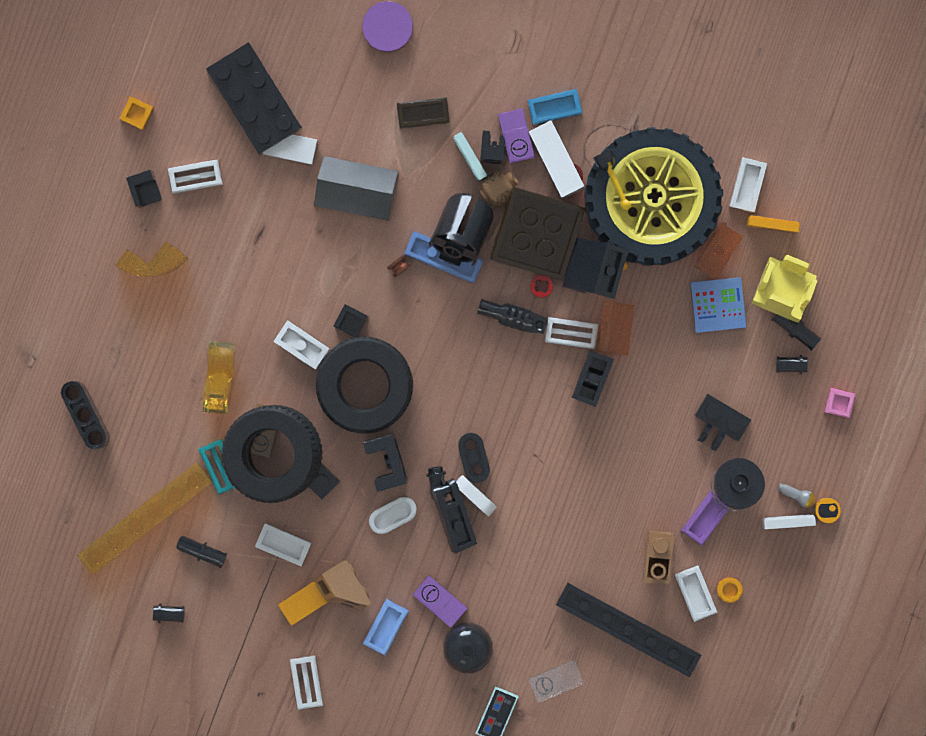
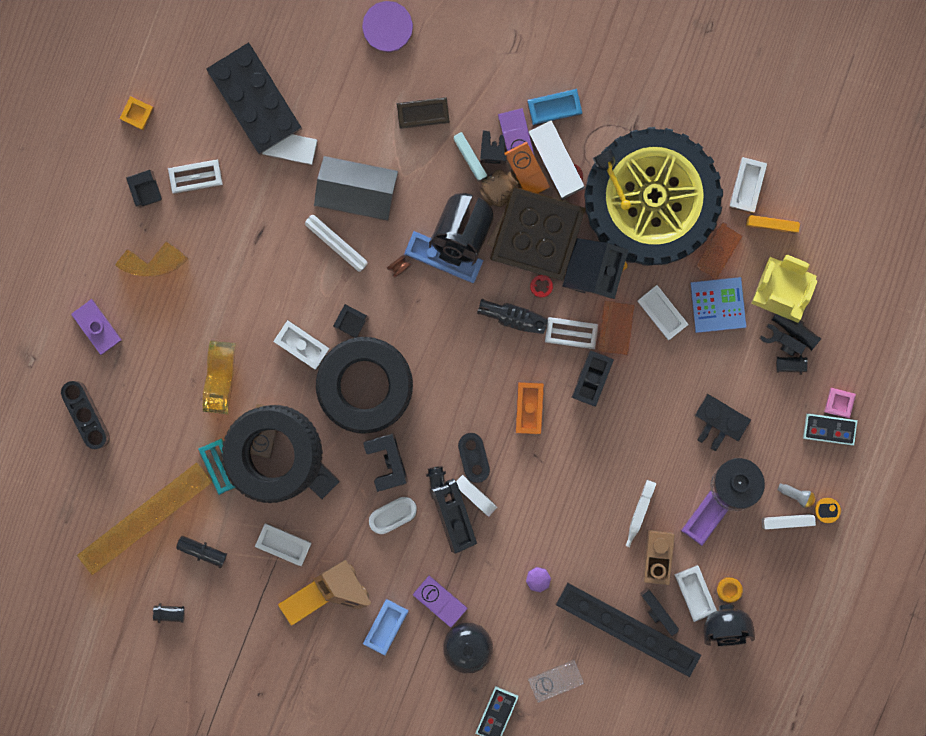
(96, 327): none -> medium lavender plate
(303, 660): white tile -> none
(336, 243): none -> white axle
(527, 168): none -> orange tile
(529, 408): none -> orange plate
(538, 579): none -> medium lavender tile
(640, 510): none -> white piece
(658, 613): none -> black plate
(662, 312): none -> white tile
(728, 627): none -> black cylinder
(789, 344): none -> black plate
(830, 429): none -> tile

